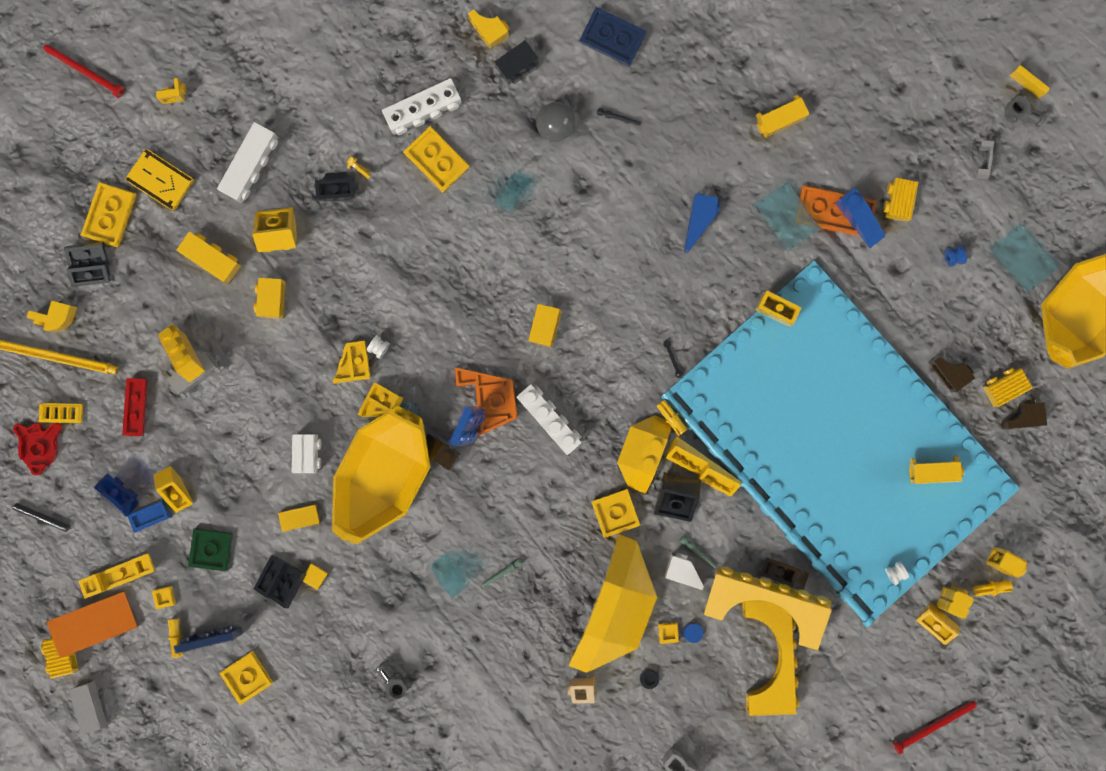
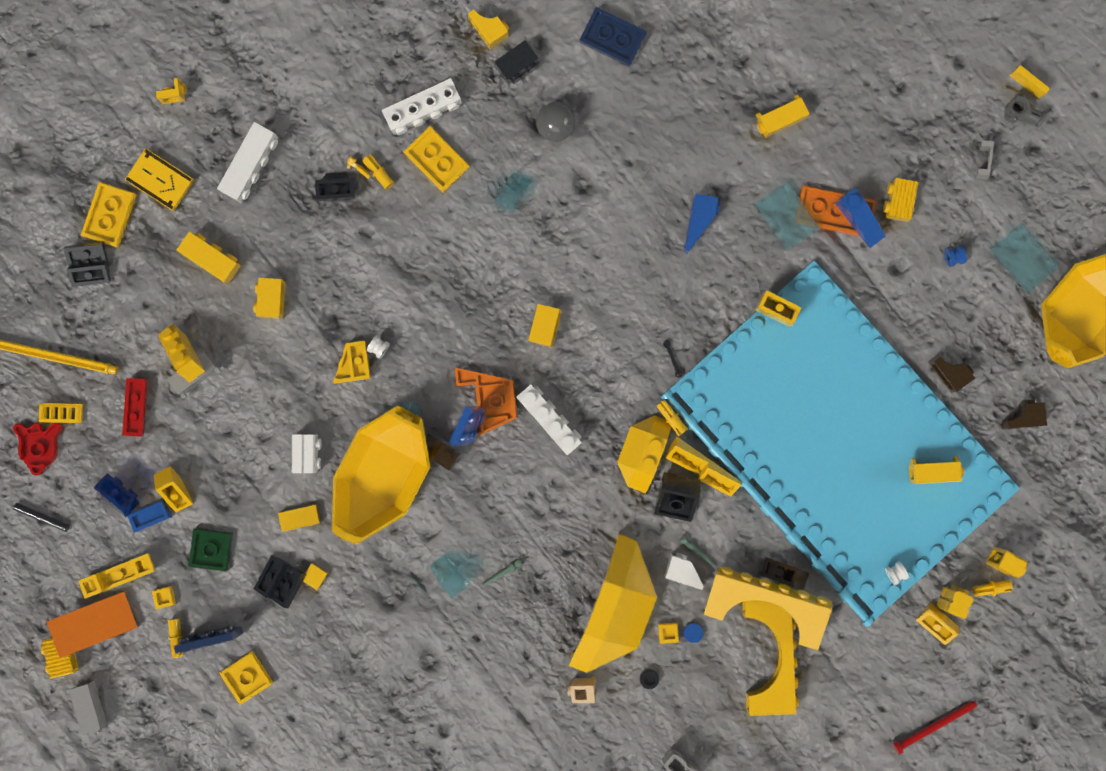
(58, 318): yellow brick -> none
(117, 90): red bar -> none
(275, 230): yellow slope -> none
(378, 171): none -> yellow axle
(379, 401): yellow wing -> none
(390, 679): dark grey connector -> none
(608, 114): black piece -> none
(615, 513): yellow plate -> none
(1007, 387): yellow brick -> none

